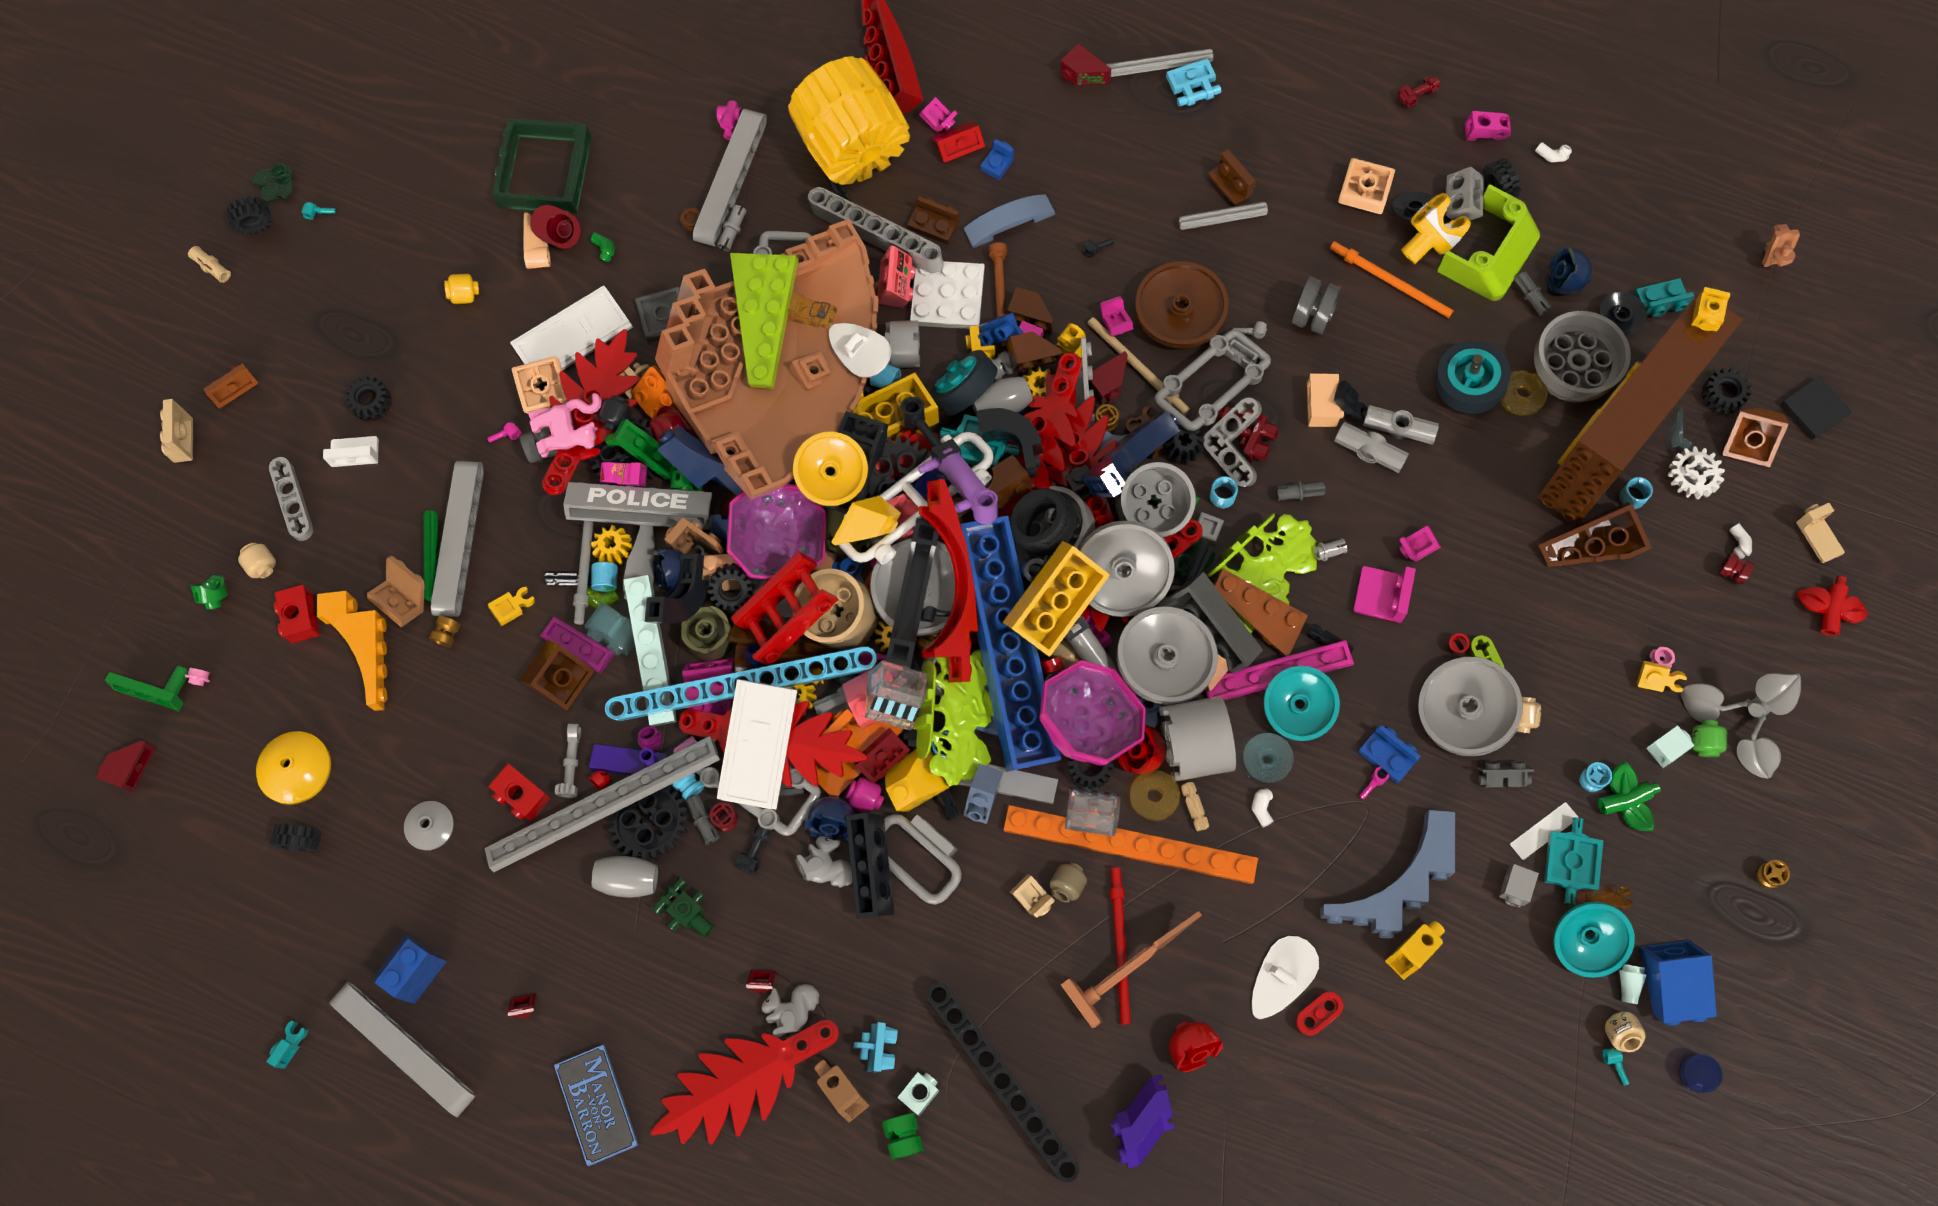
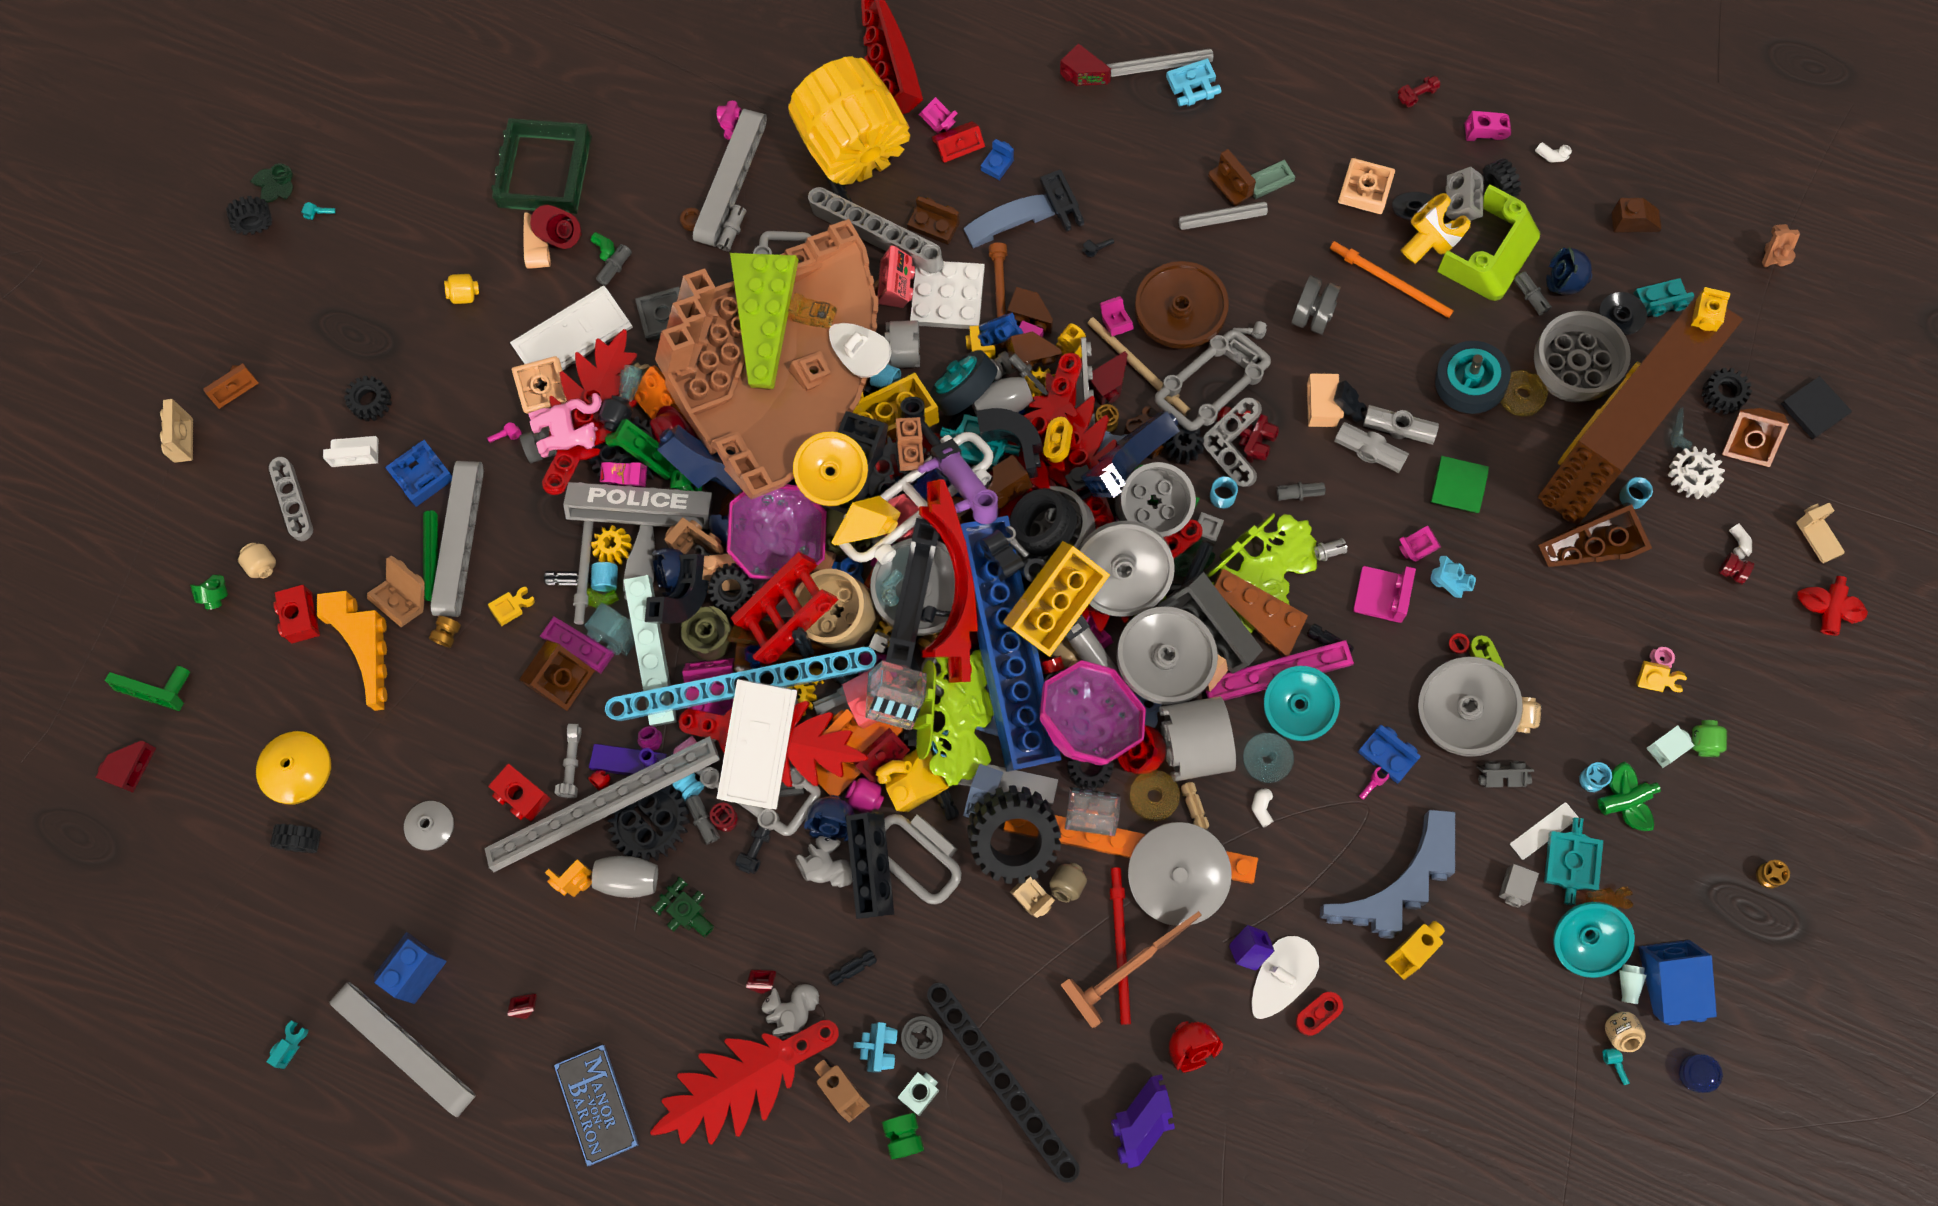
(197, 676): bright pink plate -> none
(209, 264): tan pin -> none
(428, 469): none -> blue brick
(573, 880): none -> light orange bracket
(613, 264): none -> dark grey axle
(629, 381): none -> clear light blue cone
(803, 642): none -> black axle
(852, 967): none -> black axle
(879, 642): none -> light grey piece
(888, 589): none -> clear light blue arm
(893, 766): none -> yellow arm
(909, 443): none -> nougat slope
(915, 1026): none -> dark grey gear
(998, 550): none -> black leg
(1003, 808): none -> black tyre
(1014, 542): none -> light grey hand
(1025, 370): none -> dark grey piece
(1056, 443): none -> yellow plate
(1061, 198): none -> black hinge
(1179, 873): none -> light grey dish
(1251, 947): none -> dark purple panel
(1272, 178): none -> sand green tile
(1452, 577): none -> medium azure hips
(1459, 484): none -> green slope
(1635, 216): none -> reddish brown slope
(1774, 693): light grey plant -> none

